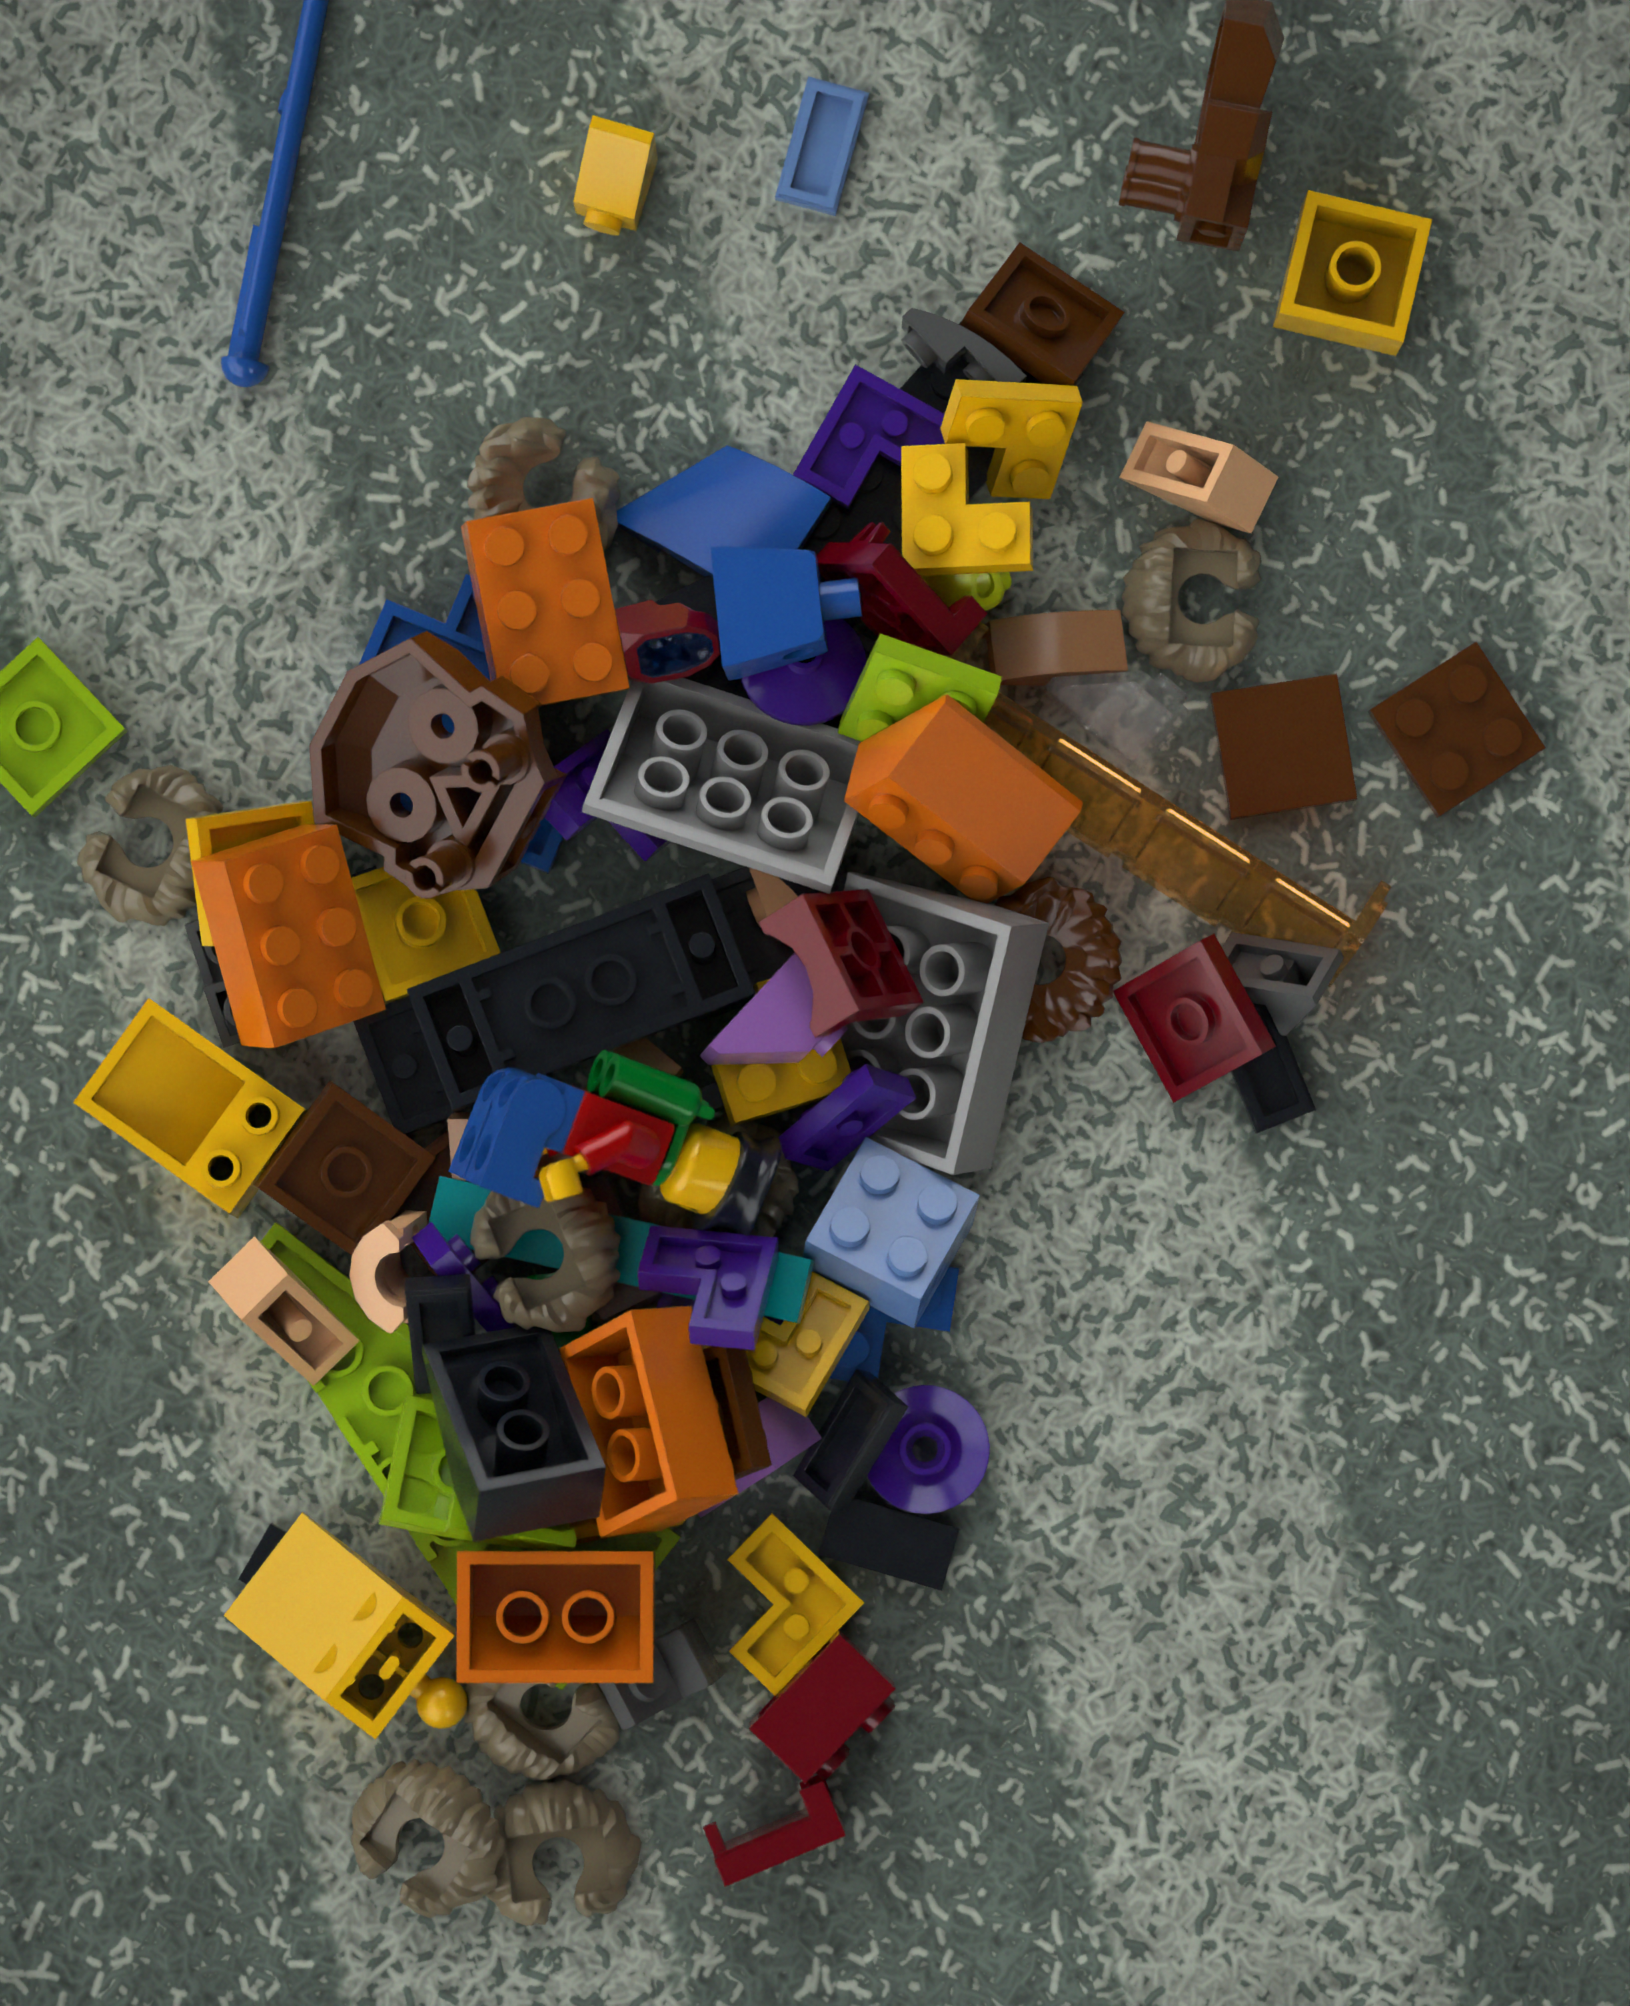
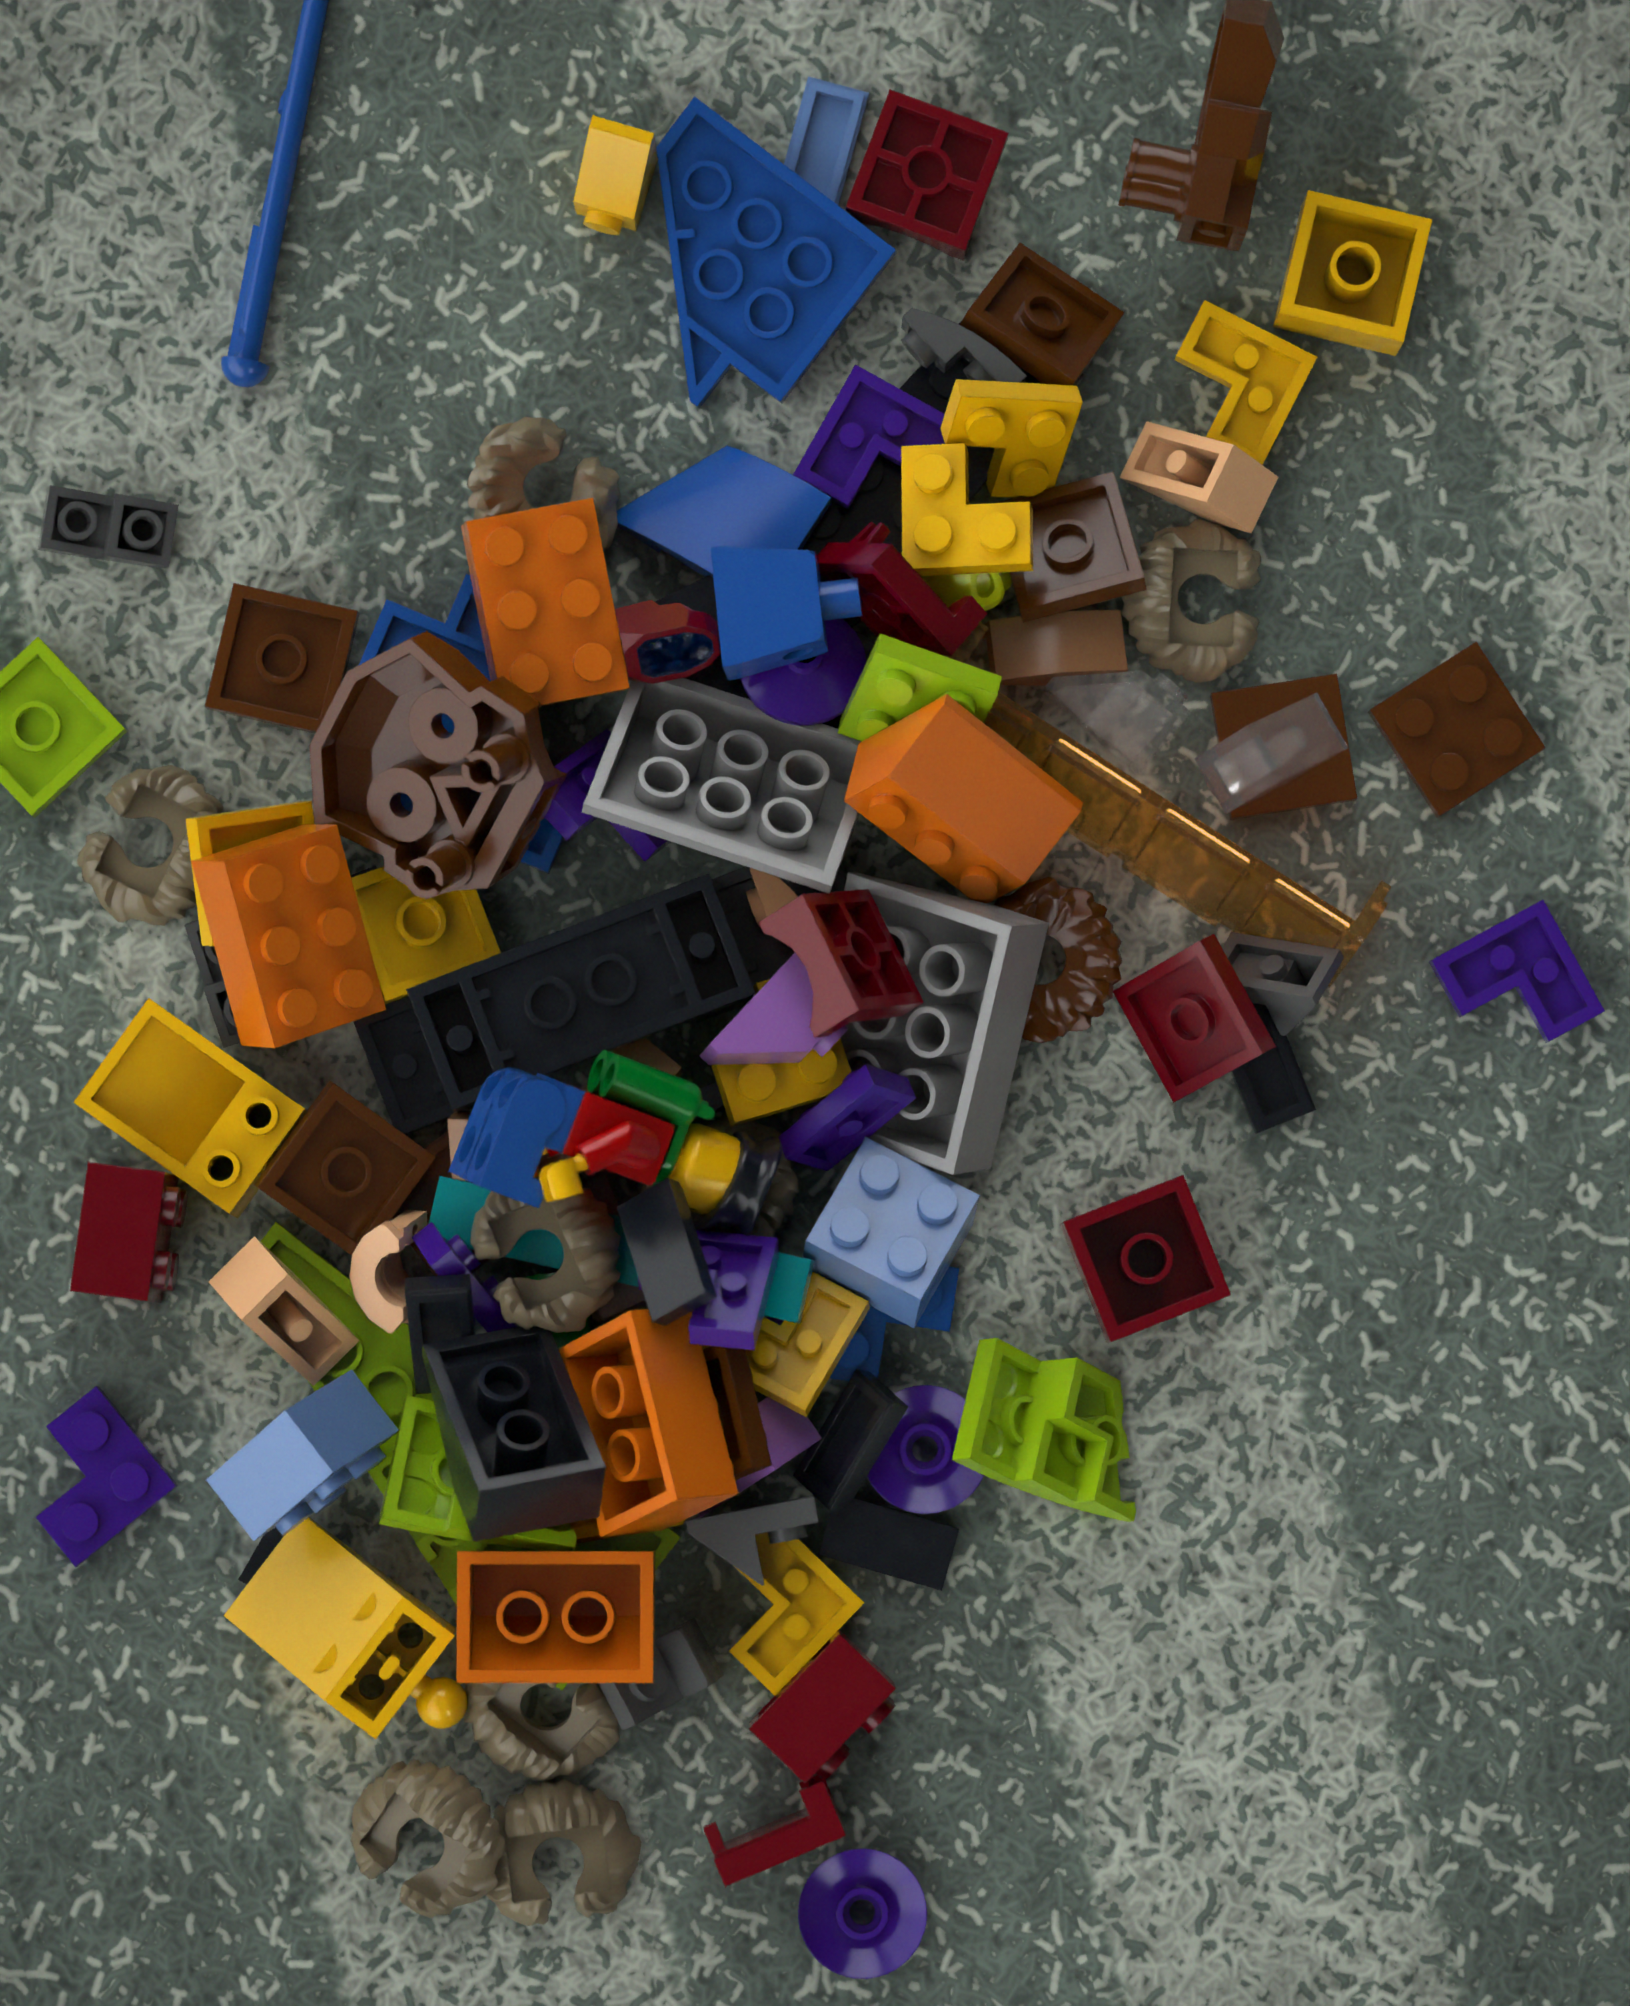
(108, 527): none -> dark grey slope
(119, 1480): none -> dark purple plate
(128, 1233): none -> dark red brick
(280, 658): none -> reddish brown plate
(304, 1458): none -> medium blue brick
(666, 1252): none -> black tile
(733, 1532): none -> dark grey slope
(755, 257): none -> blue wing
(870, 1947): none -> dark purple dish
(926, 173): none -> dark red piece
(1029, 1425): none -> lime slope
(1079, 549): none -> reddish brown plate
(1145, 1259): none -> dark red brick
(1258, 369): none -> yellow plate
(1270, 753): none -> clear slope
(1523, 955): none -> dark purple plate

